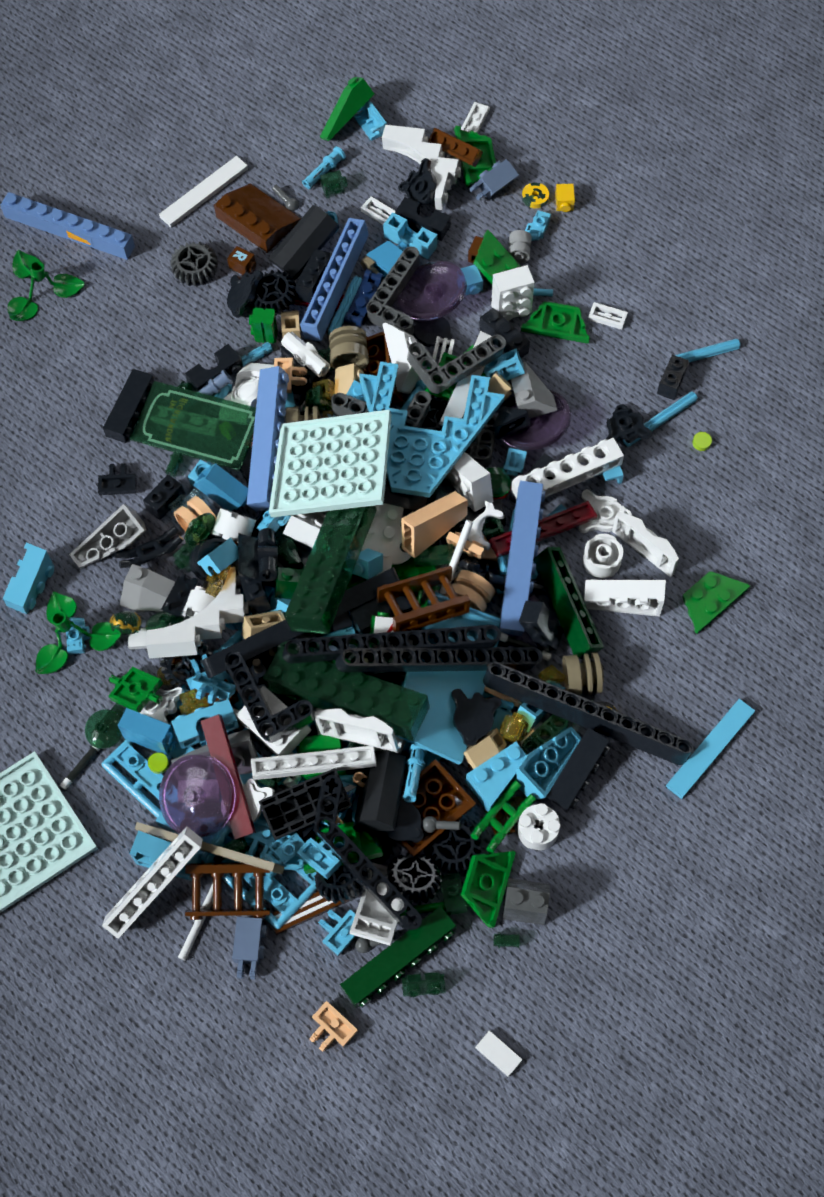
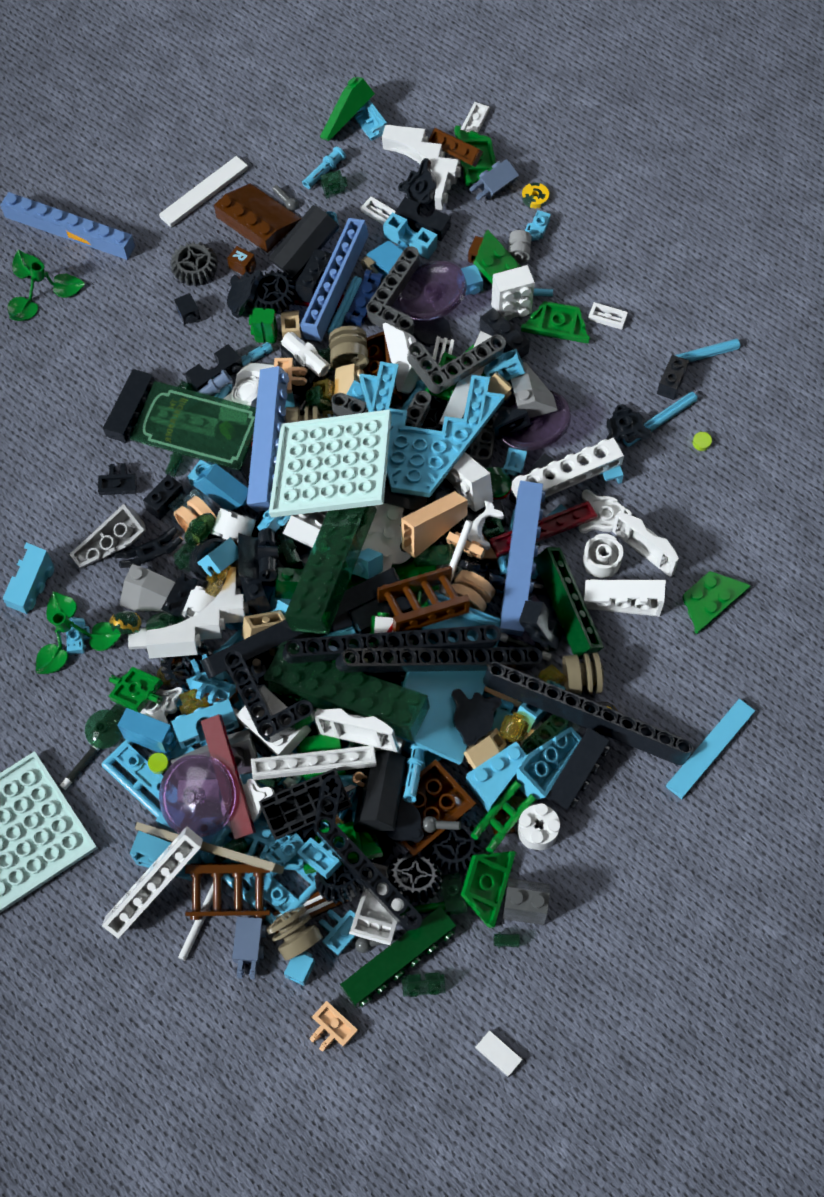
(187, 309): none -> black brick
(294, 932): none -> dark tan wheel
(300, 968): none -> medium azure brick
(564, 197): yellow brick -> none

